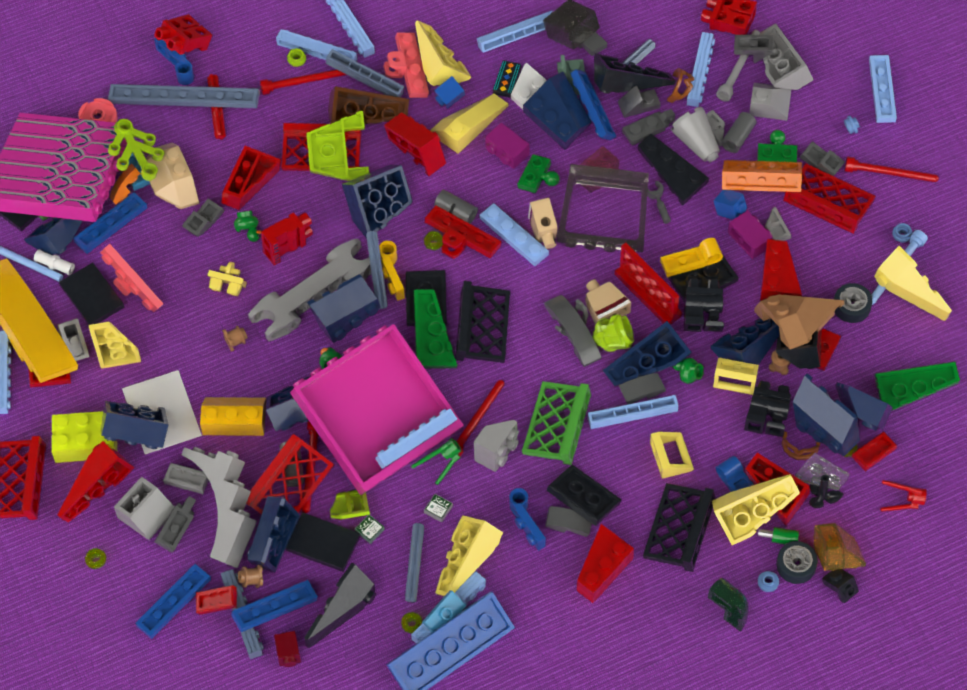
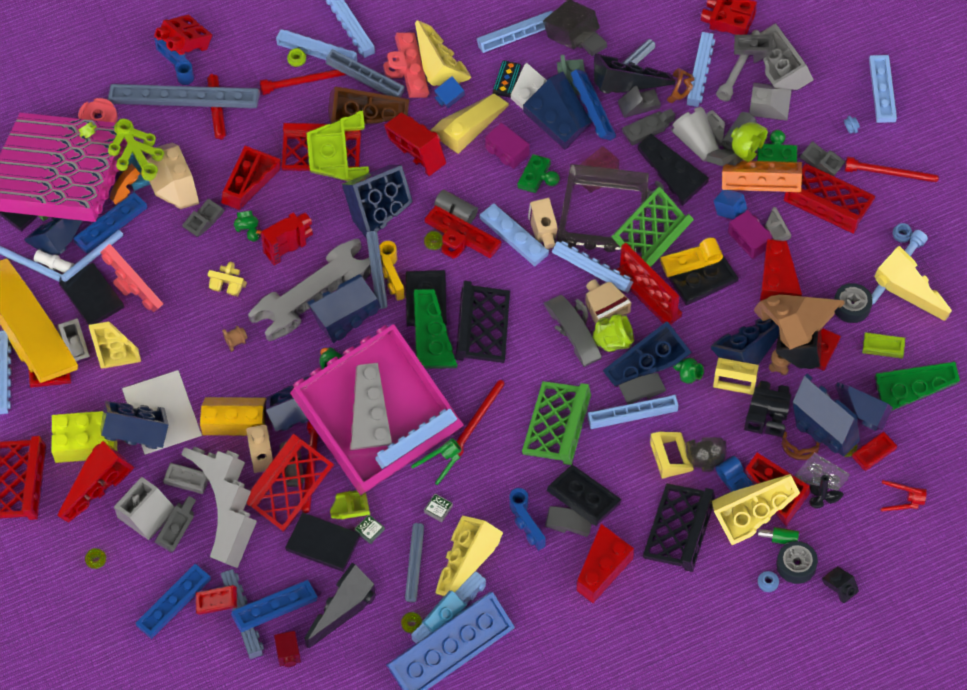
(87, 130): none -> lime plate
(91, 256): none -> light blue bar
(251, 576): medium nougat brick -> none
(259, 444): none -> tan torso
(273, 533): dark blue wedge -> none
(370, 418): none -> light grey wing
(495, 444): light grey slope -> none
(592, 266): none -> light blue piece
(665, 238): none -> bright green fence
(703, 299): black hips -> none
(706, 453): none -> clear smoke cylinder
(723, 157): none -> dark grey slope
(730, 600): clear green brick -> none
(748, 139): none -> lime cylinder
(836, 548): clear yellow slope -> none
(883, 345): none -> lime tile

